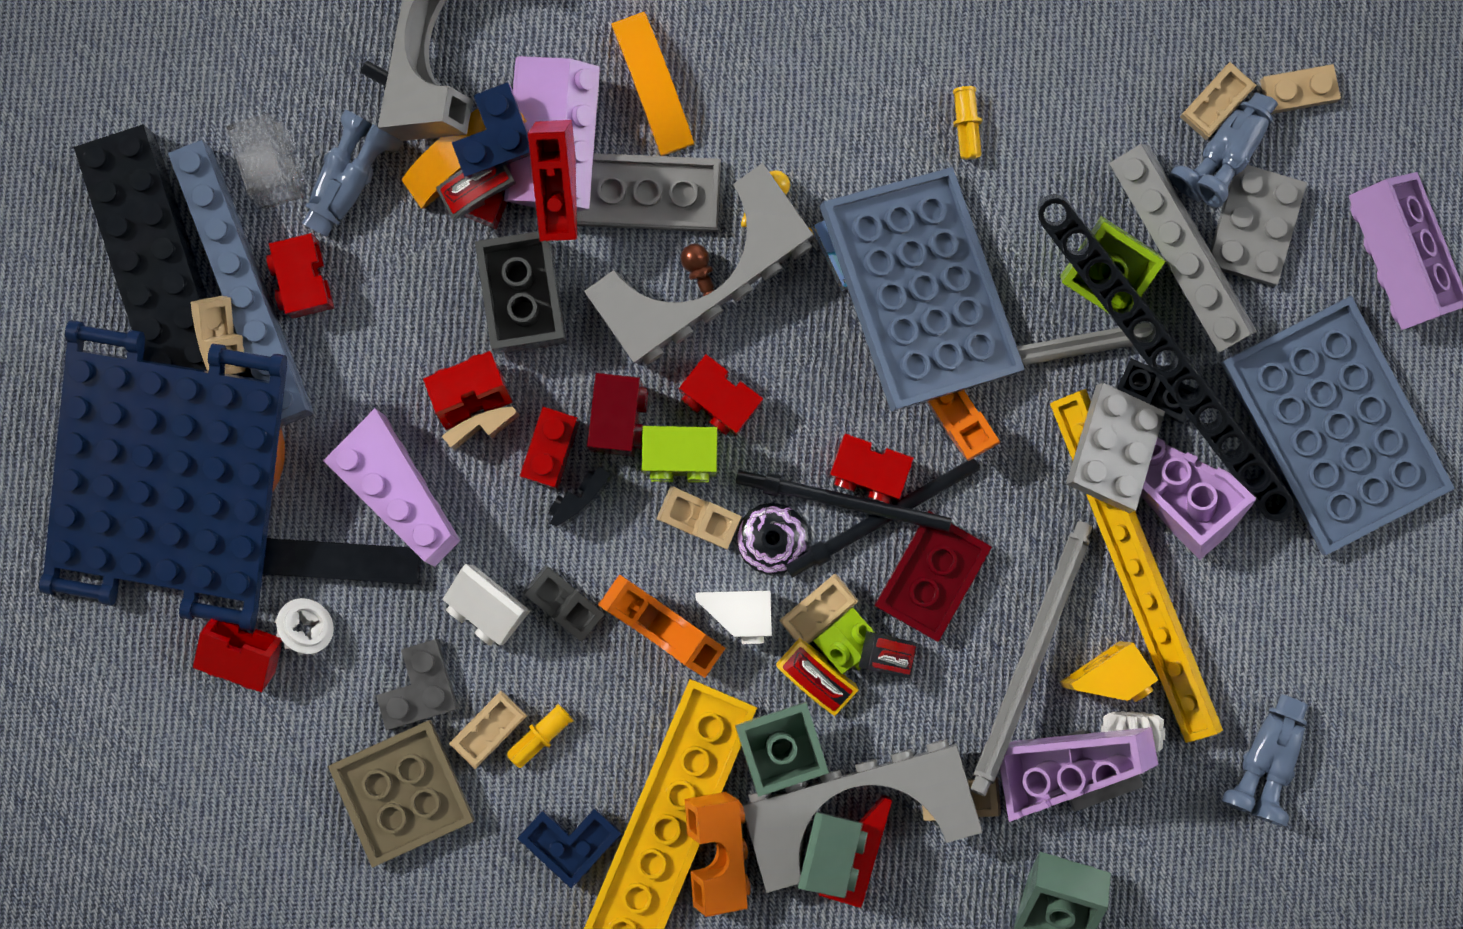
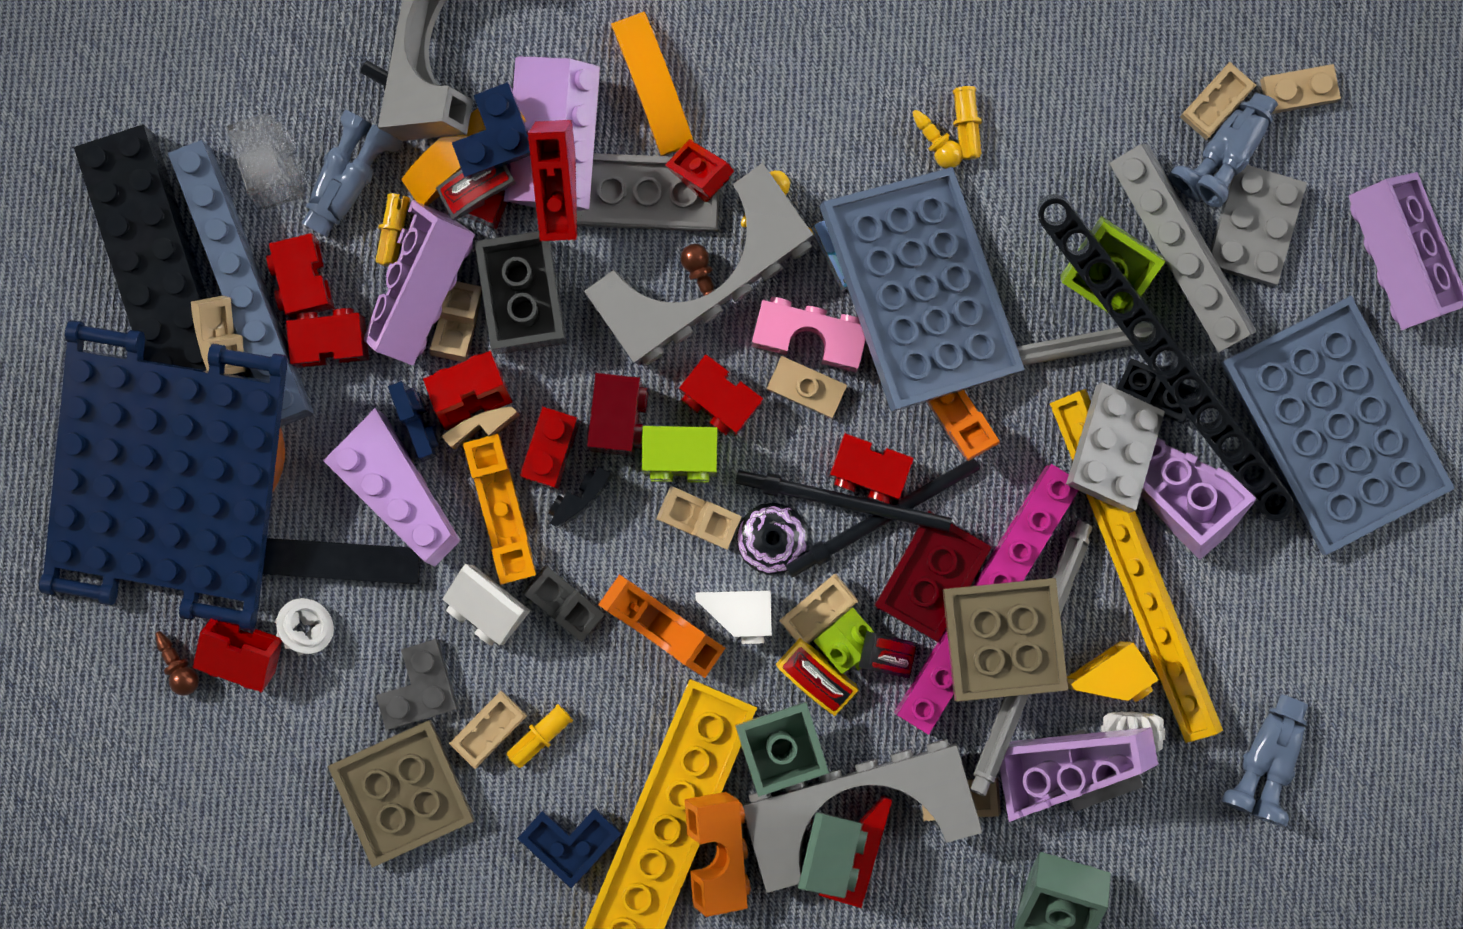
(182, 678): none -> copper bar
(317, 338): none -> red brick
(391, 228): none -> yellow axle
(410, 409): none -> dark blue plate
(418, 283): none -> lavender wedge
(457, 322): none -> tan slope
(500, 508): none -> light orange slope
(699, 170): none -> red slope
(780, 323): none -> bright pink arch
(806, 387): none -> tan plate
(947, 152): none -> yellow bar
(1005, 639): none -> dark tan plate
(1007, 563): none -> dark pink brick

